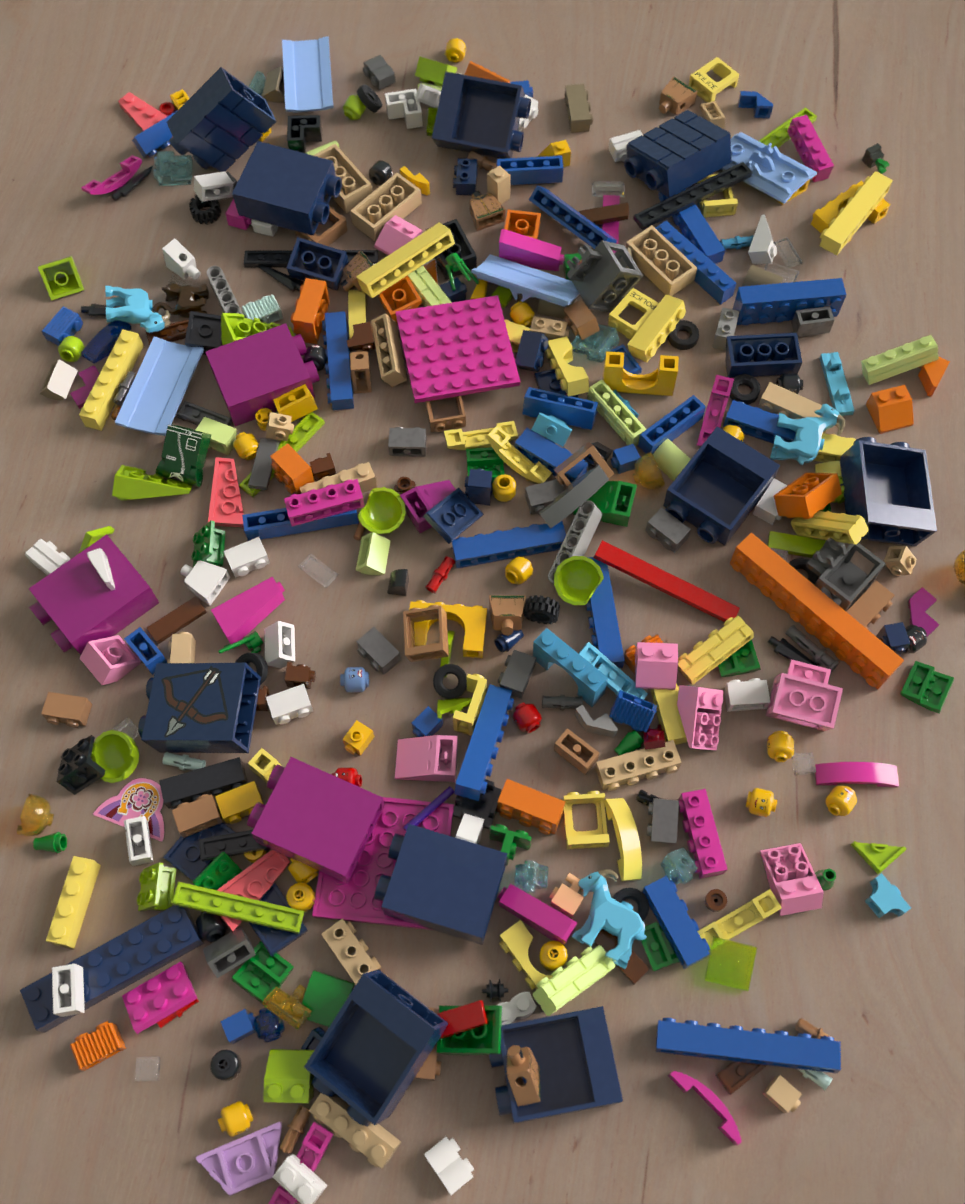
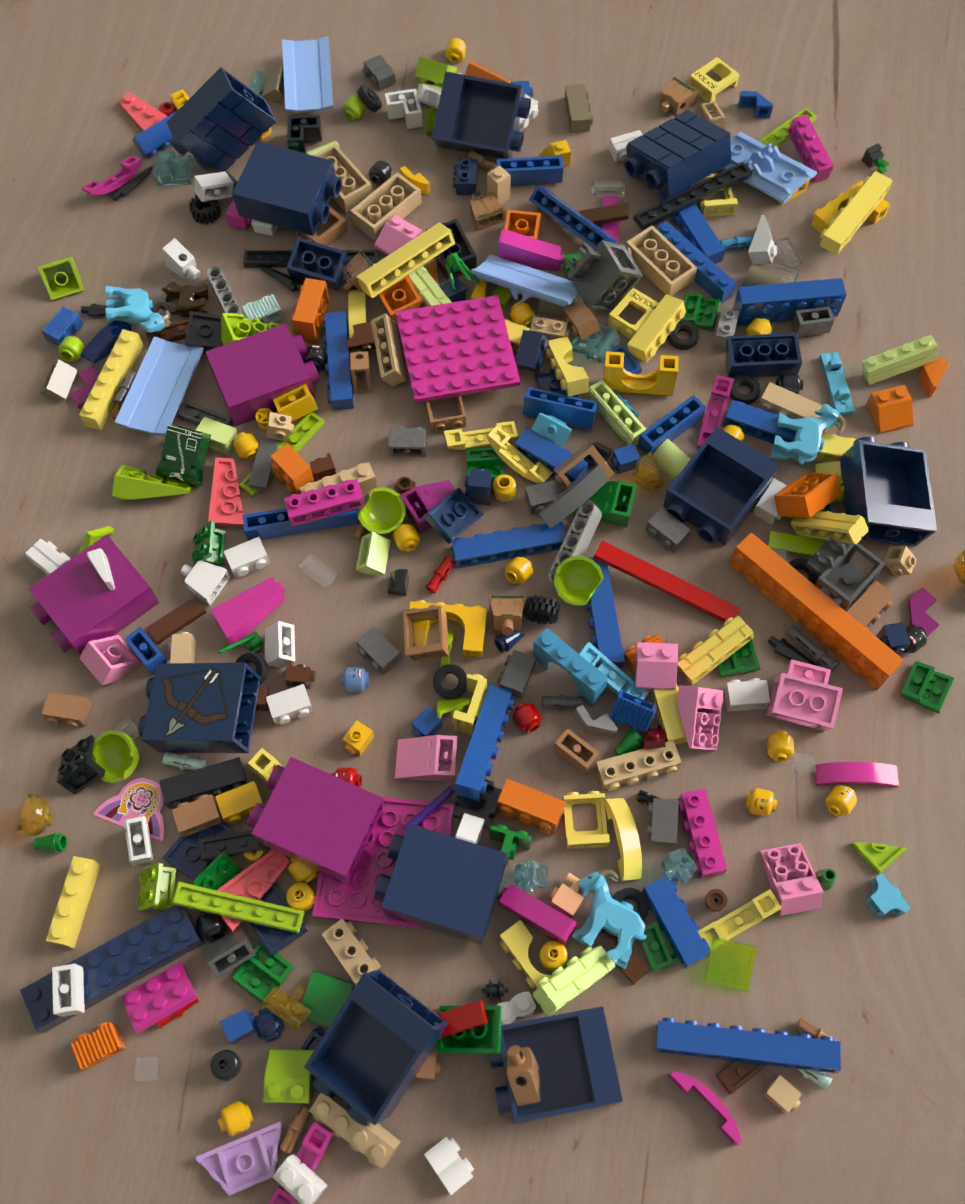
(406, 537): none -> yellow head
(701, 310): none -> green slope
(759, 326): none -> yellow head

